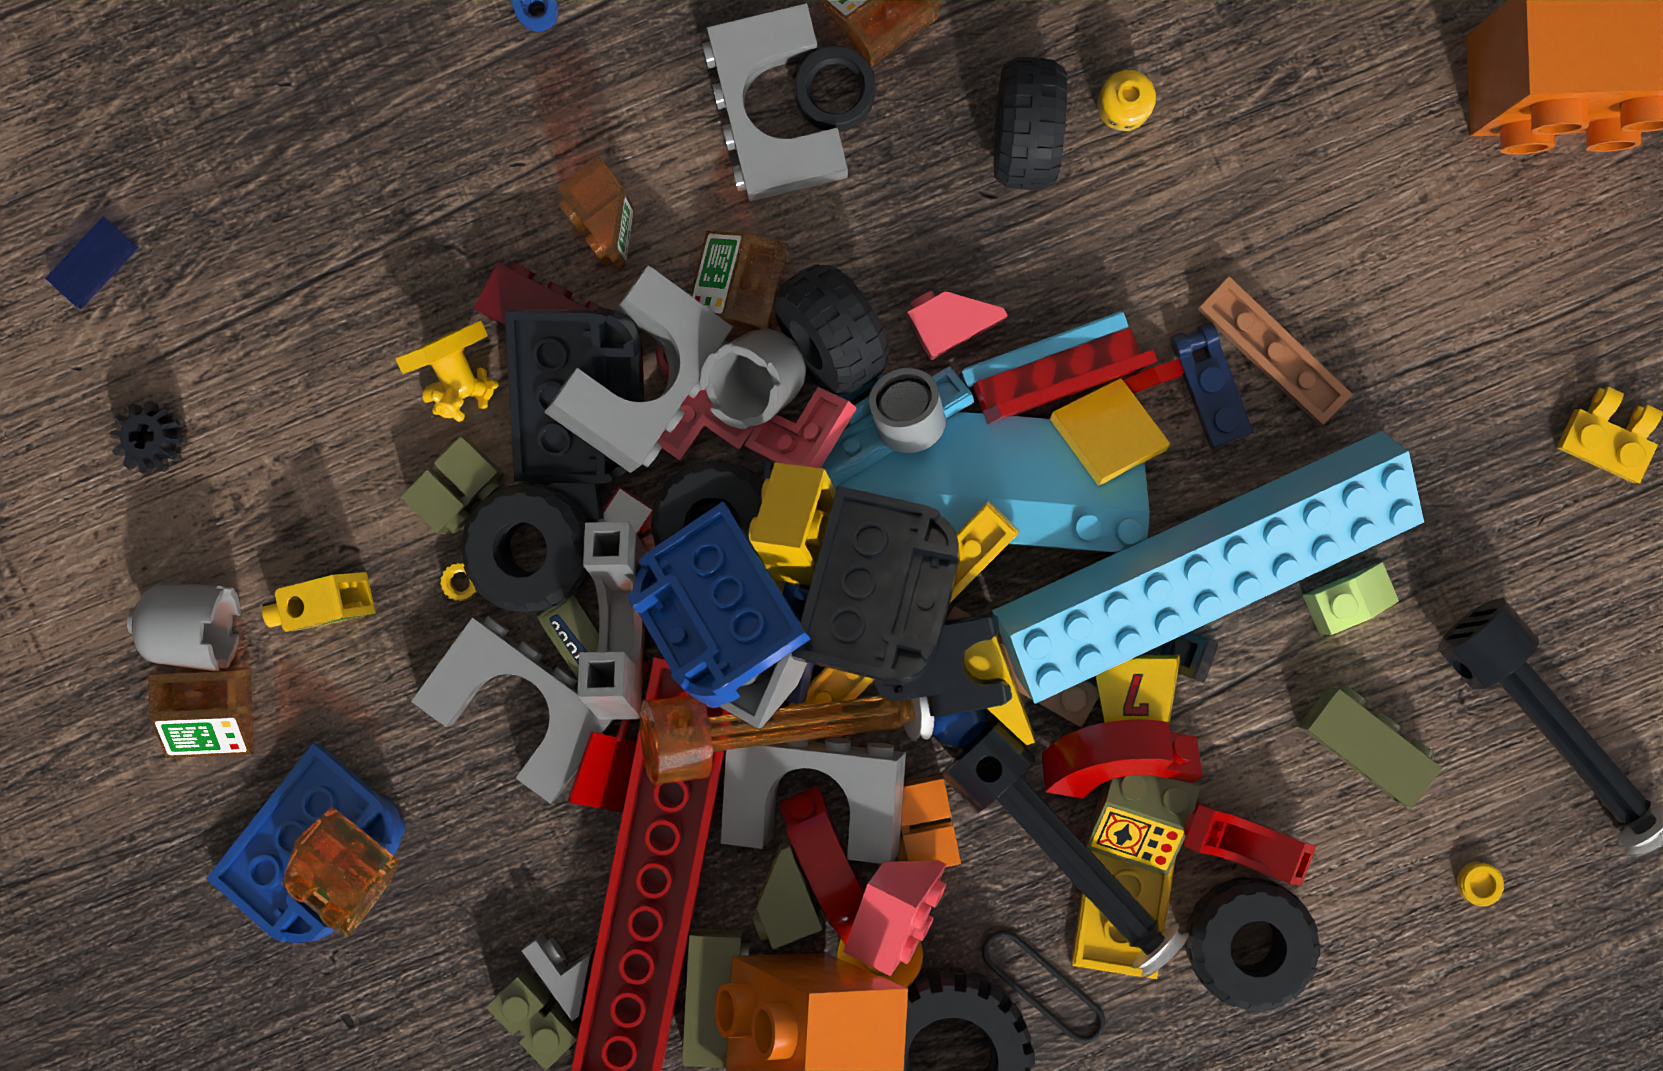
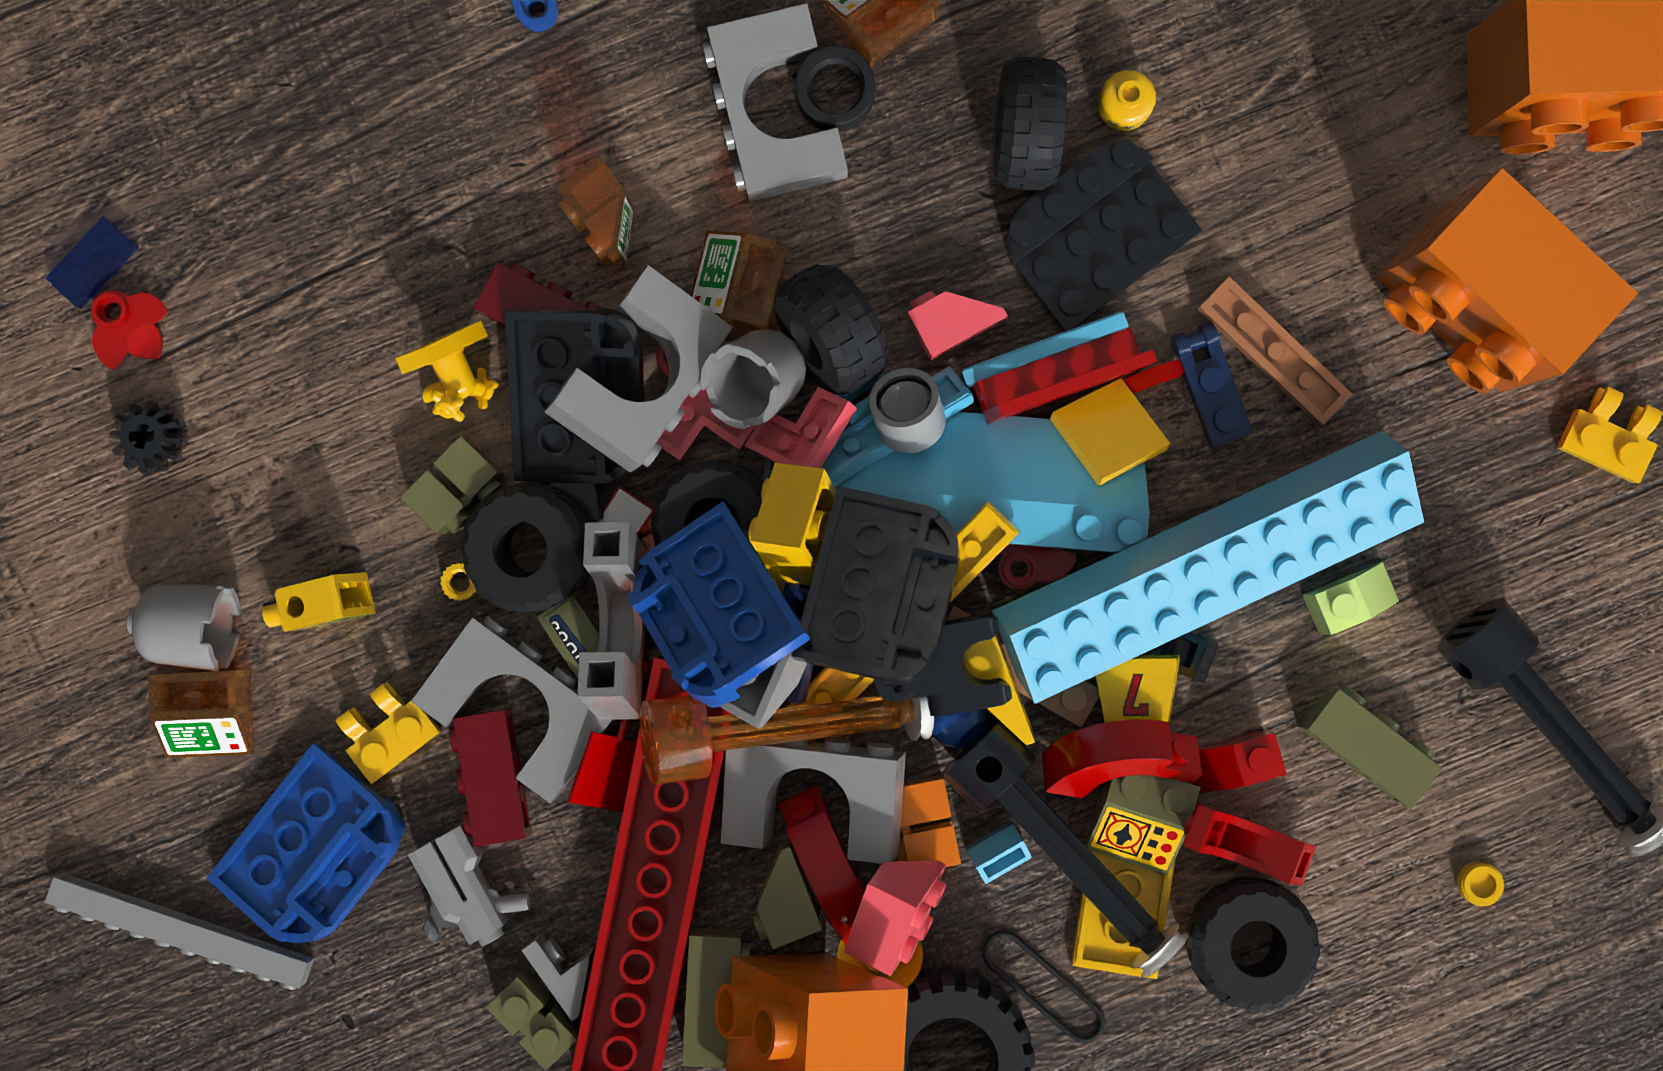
(130, 332): none -> red plate
(179, 930): none -> light grey piece
(338, 871): clear orange slope -> none
(392, 740): none -> yellow plate
(461, 891): none -> light grey piece
(488, 777): none -> dark red brick
(998, 852): none -> medium azure piece
(1041, 565): none -> red plate
(1097, 232): none -> black plate
(1240, 761): none -> red slope
(1503, 287): none -> orange brick

